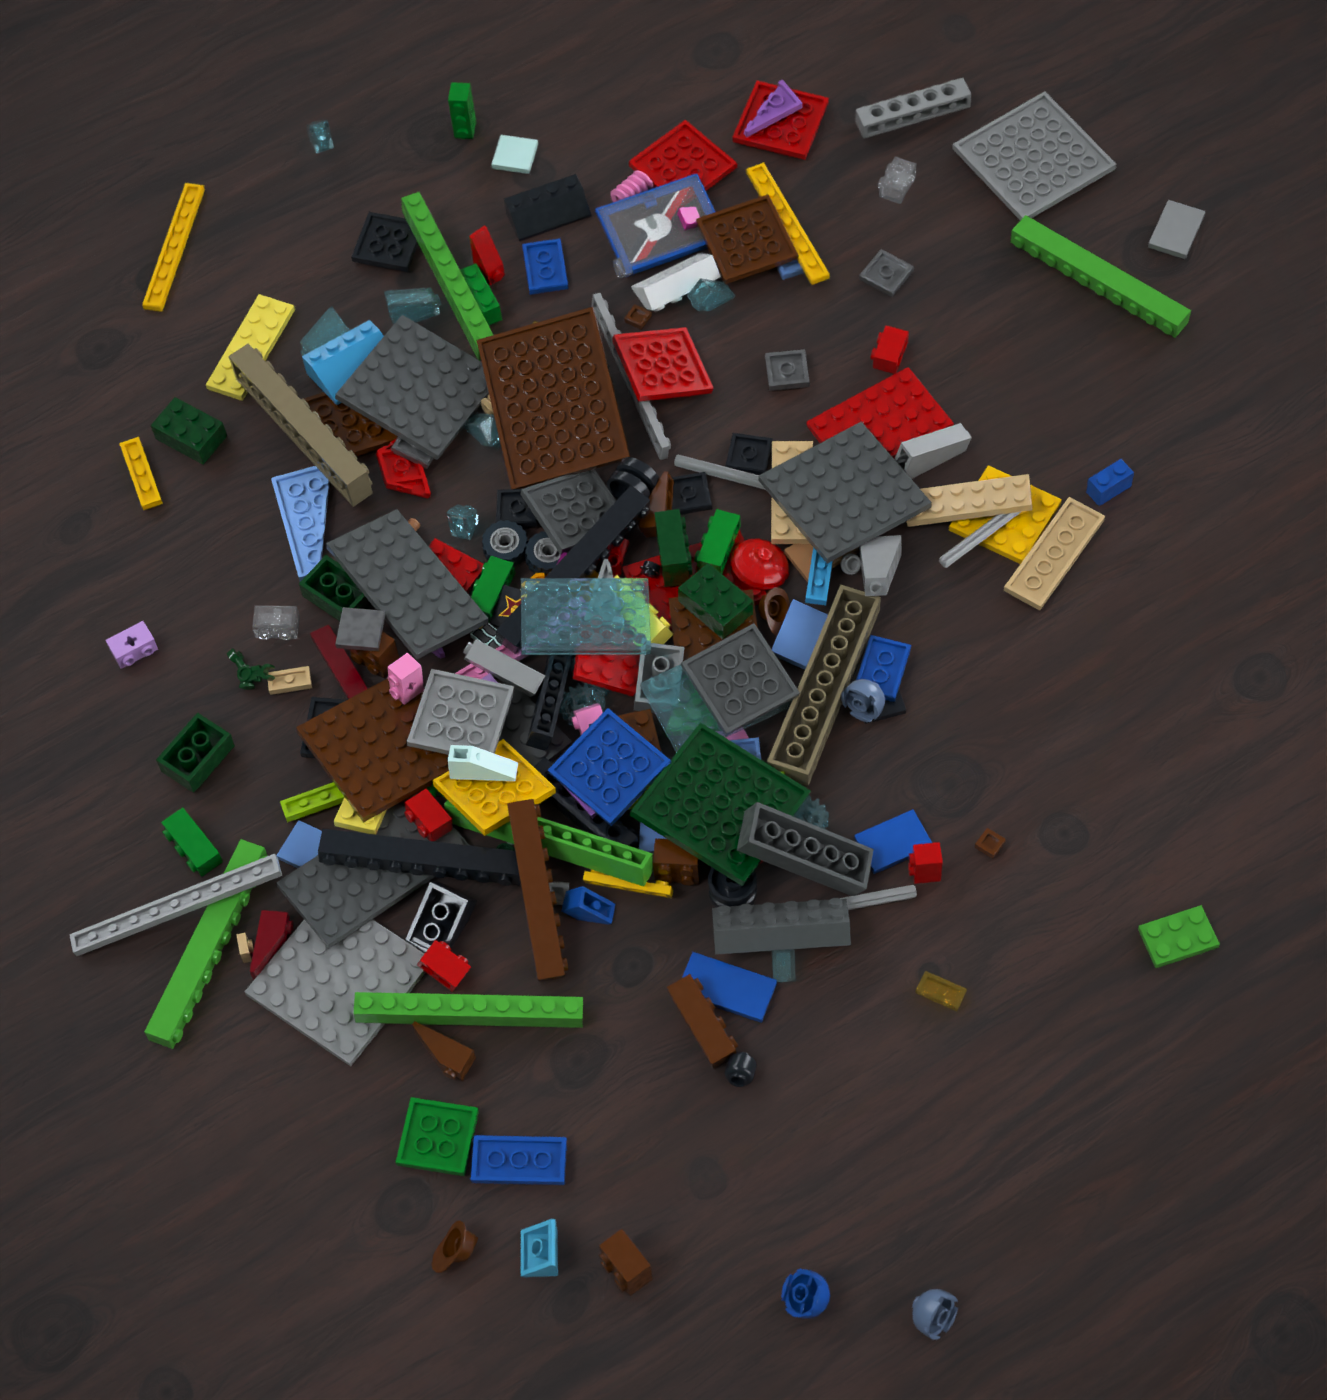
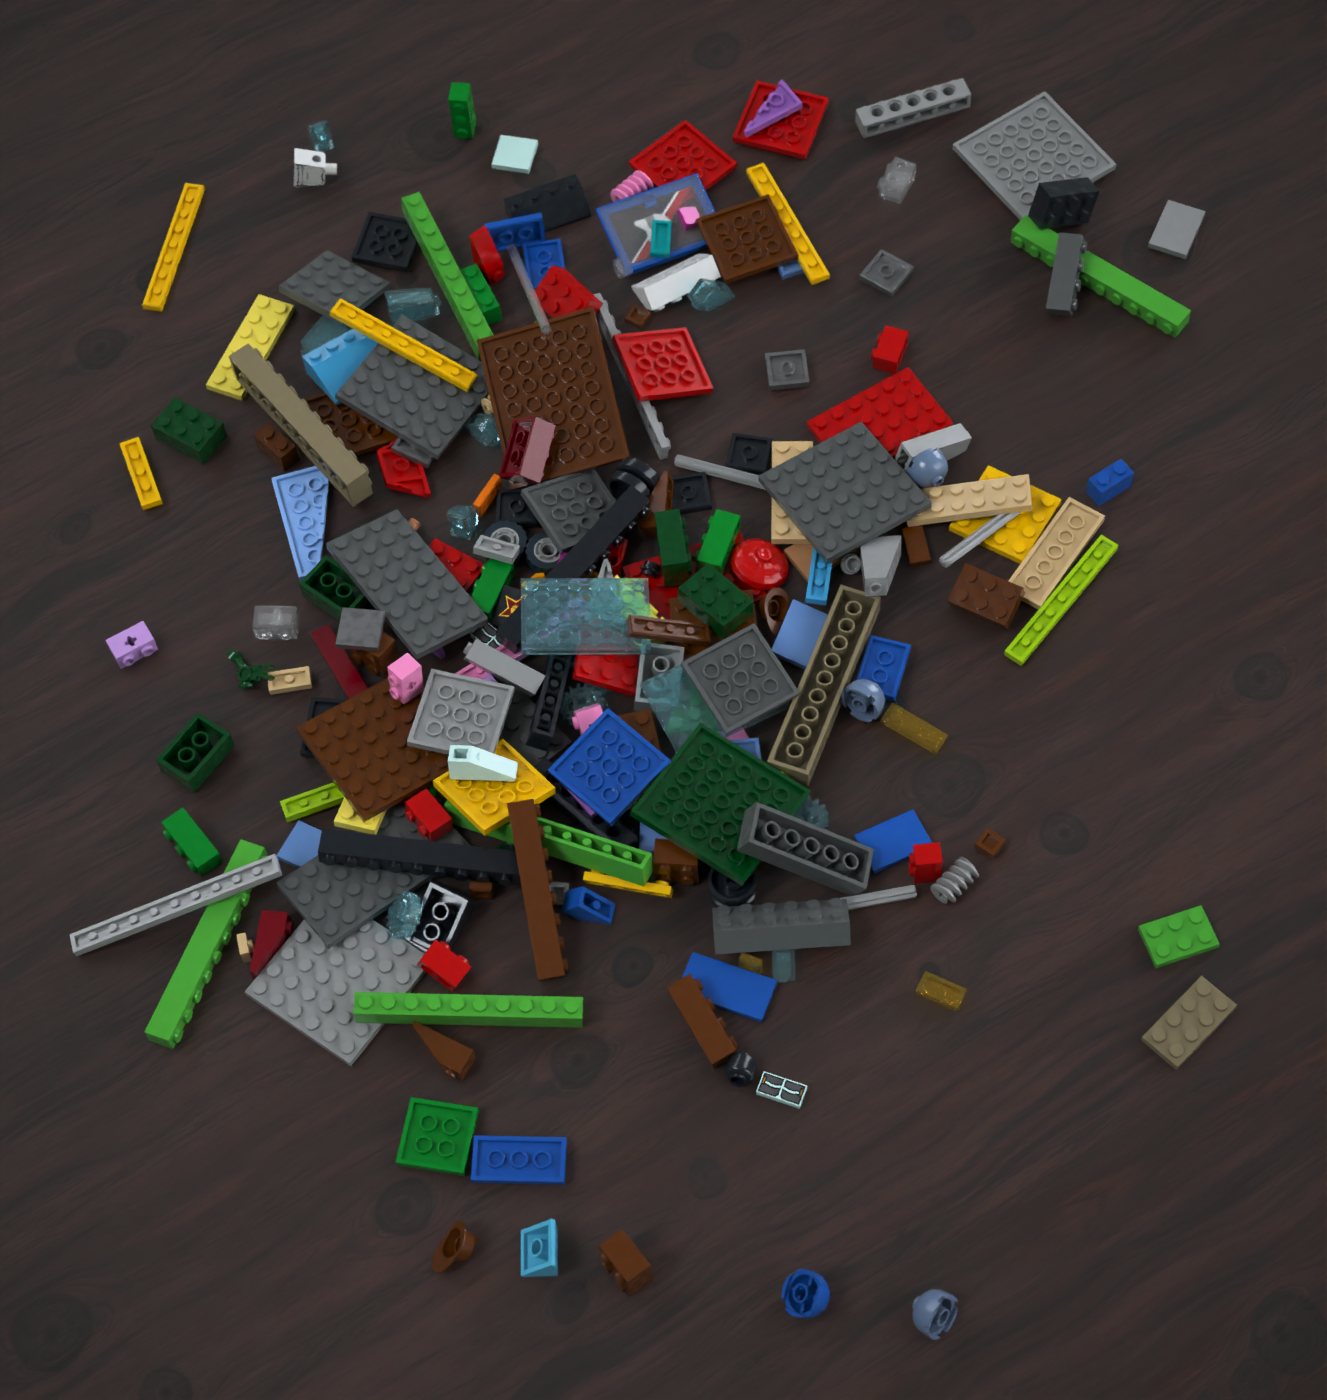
(276, 447): none -> reddish brown brick
(311, 168): none -> white torso
(329, 279): none -> dark grey plate
(403, 345): none -> yellow tile
(404, 915): none -> clear light blue gear
(481, 890): none -> reddish brown tile
(487, 495): none -> orange tile
(496, 549): none -> light grey plate
(517, 231): none -> blue tile
(527, 450): none -> dark red slope
(529, 289): none -> clear piece
(563, 293): none -> red brick
(660, 239): none -> teal tile
(668, 630): none -> reddish brown tile
(750, 963): none -> clear yellow tile
(781, 1090): none -> tile
(914, 728): none -> clear yellow plate
(916, 545): none -> reddish brown tile
(928, 468): none -> sand blue cylinder
(953, 880): none -> light grey piece
(986, 596): none -> reddish brown brick
(1061, 600): none -> lime plate
(1063, 203): none -> black brick
(1065, 274): none -> dark grey brick
(1189, 1022): none -> dark tan plate

